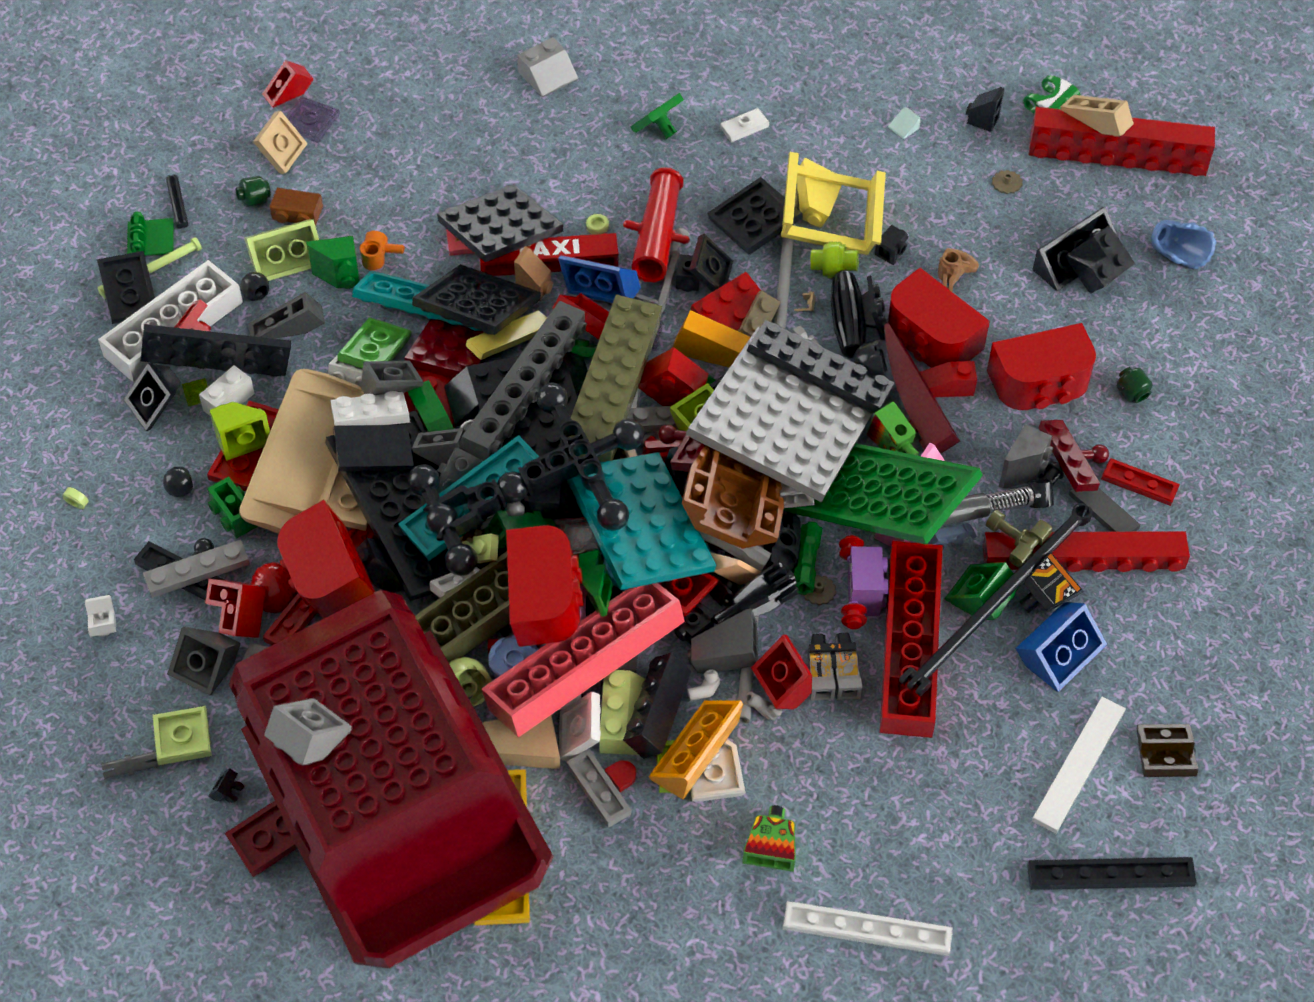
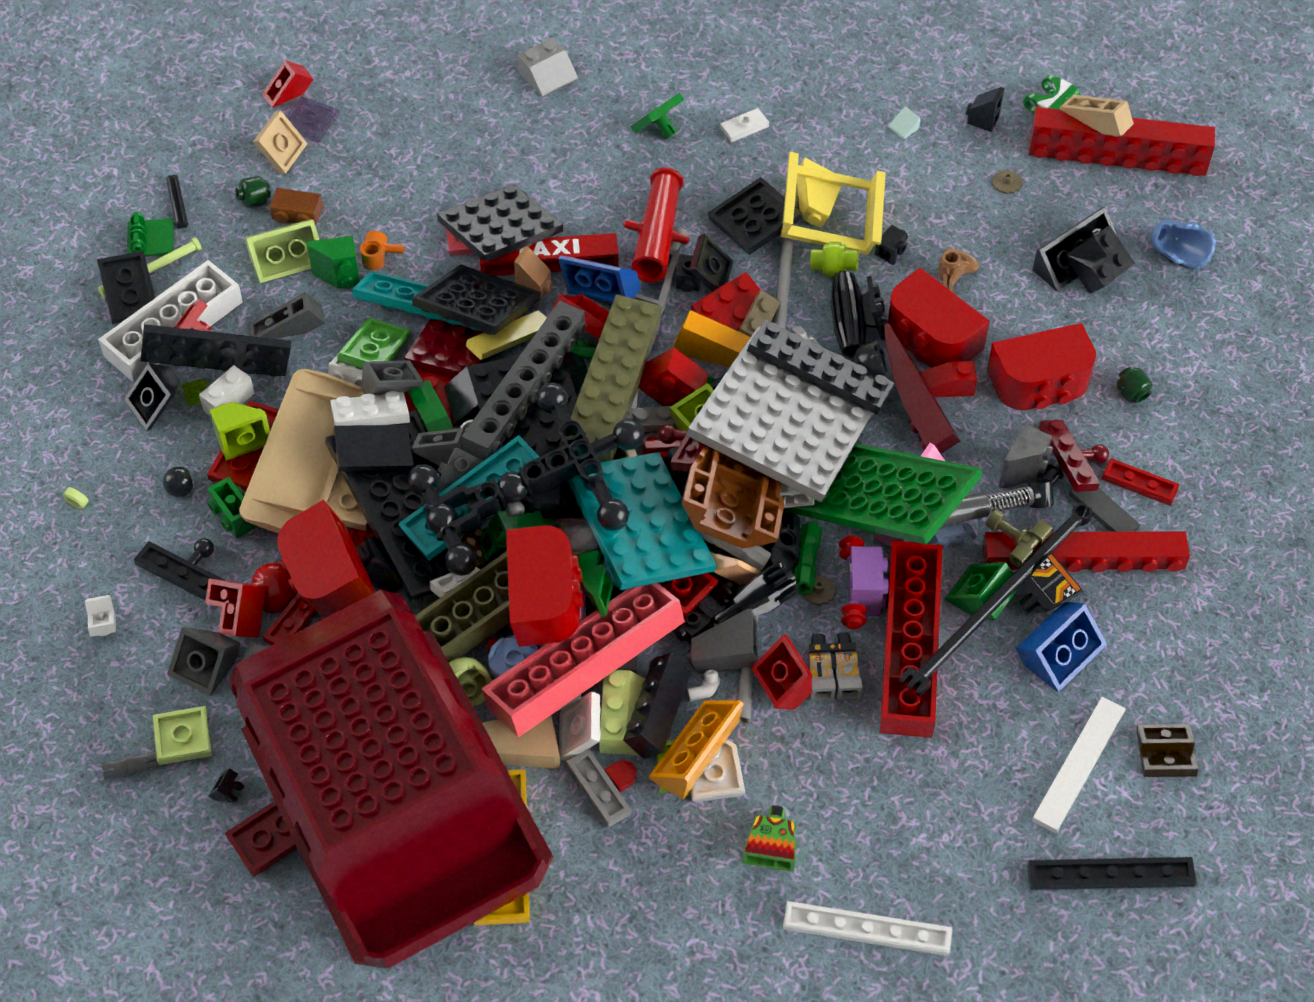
(196, 568): light grey plate -> none
(254, 286): black piece -> none
(306, 730): light grey slope -> none
(485, 547): yellowish green plate -> none
(597, 224): yellowish green tile -> none
(762, 705): light grey arm -> none
(811, 301): tan piece -> none
(892, 430): bright green torso -> none

